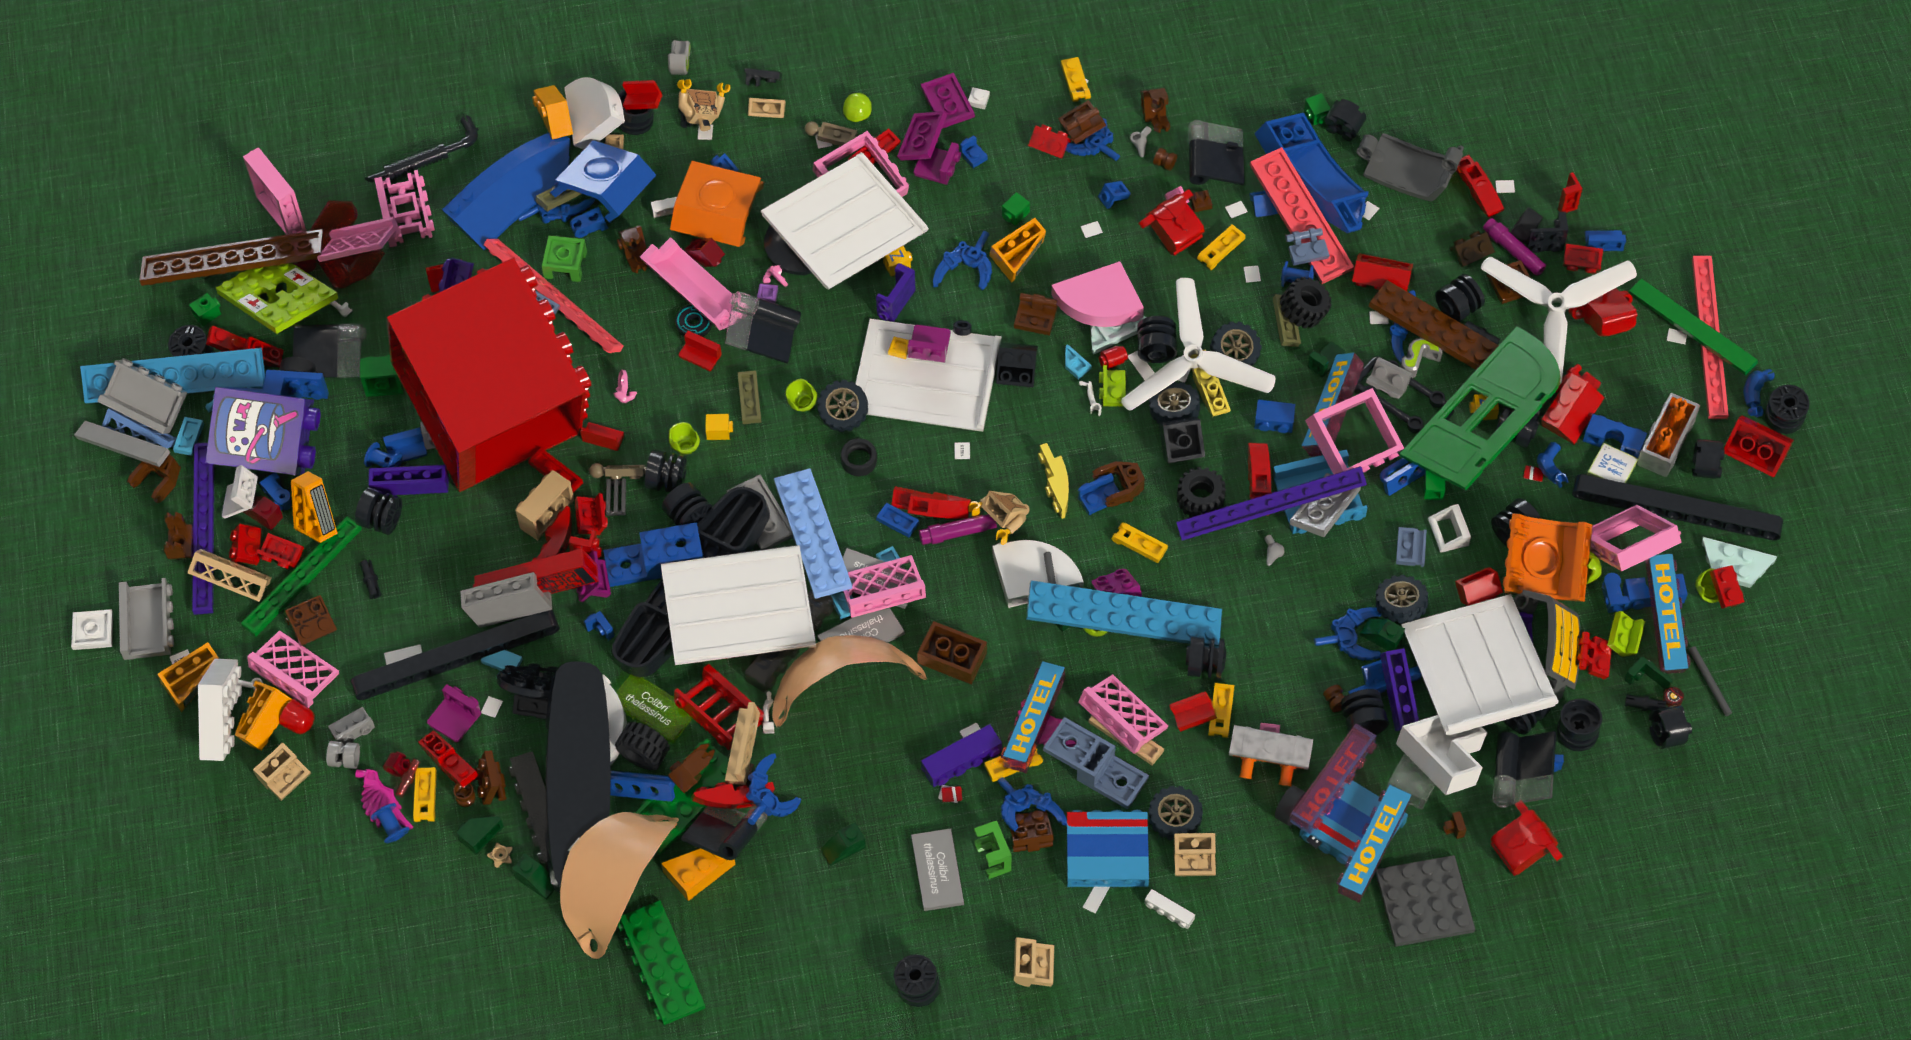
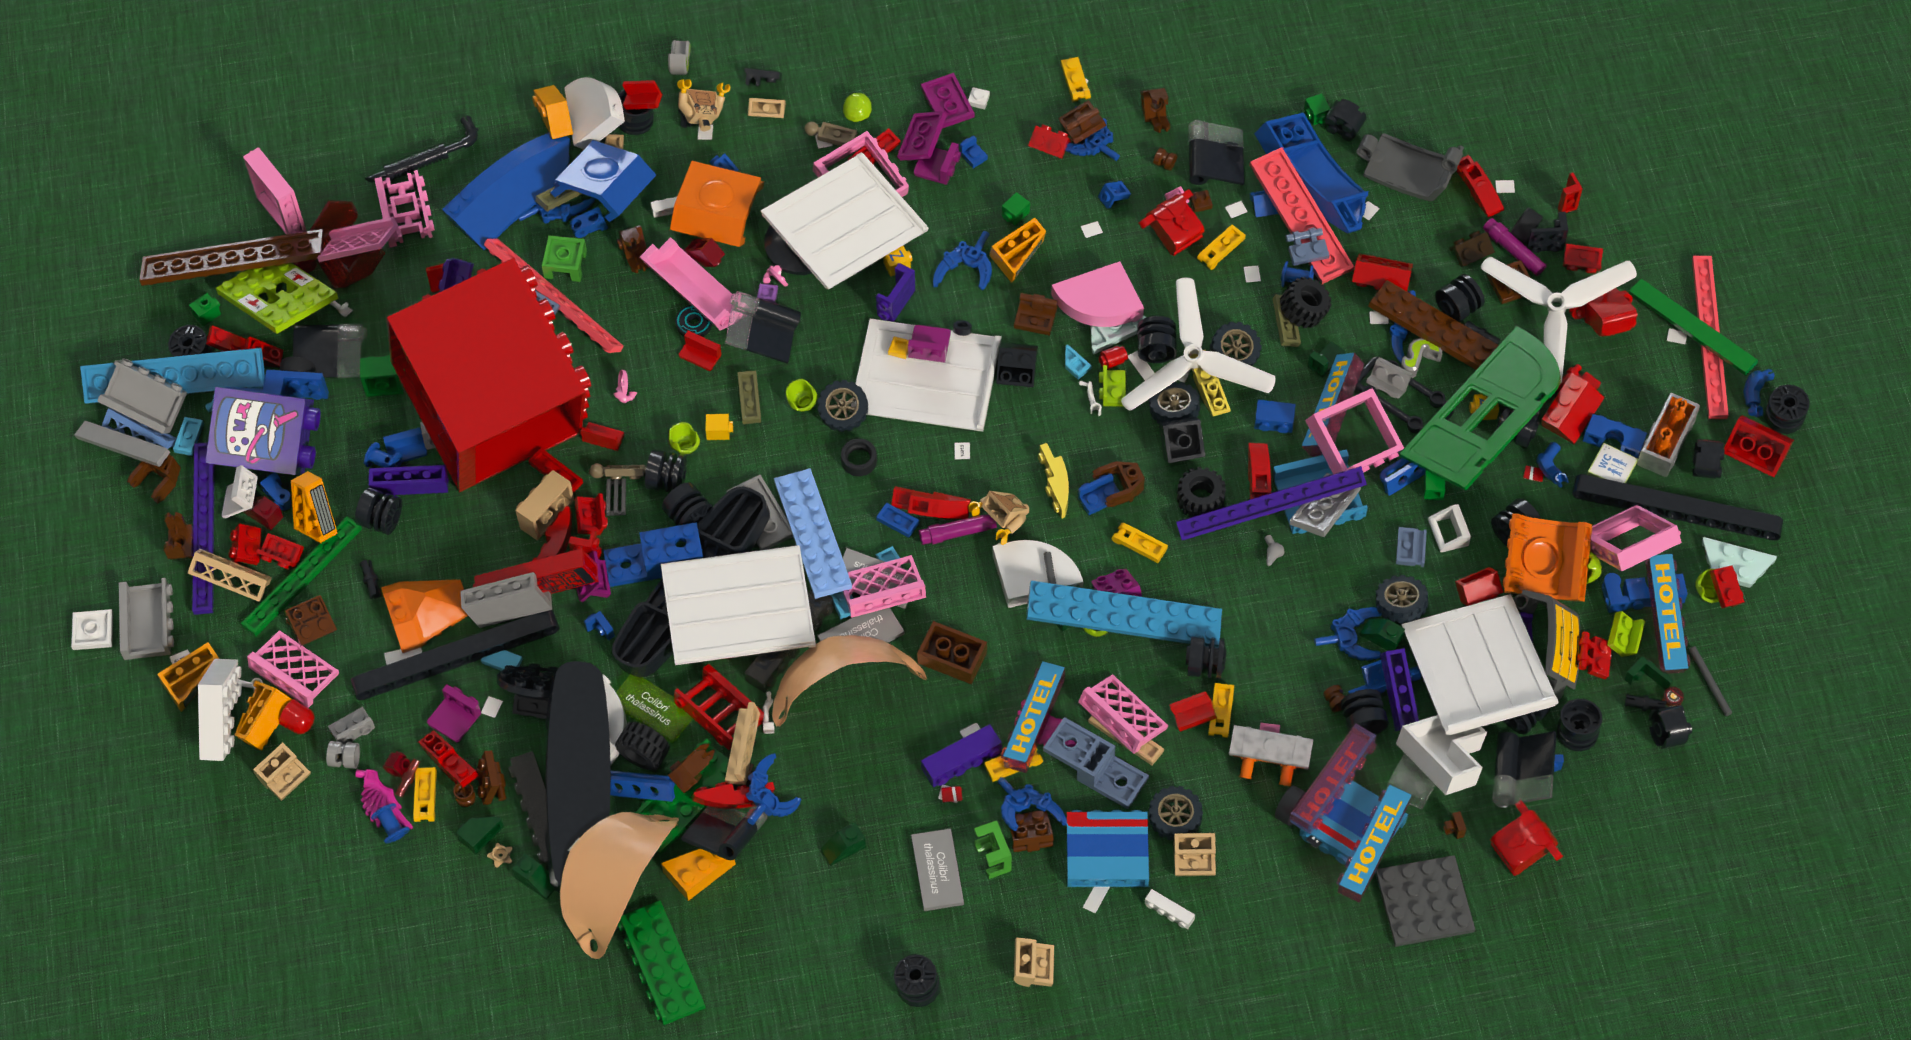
(423, 609): none -> orange wedge
(1140, 140): light grey animal -> none
(1606, 240): blue panel -> none

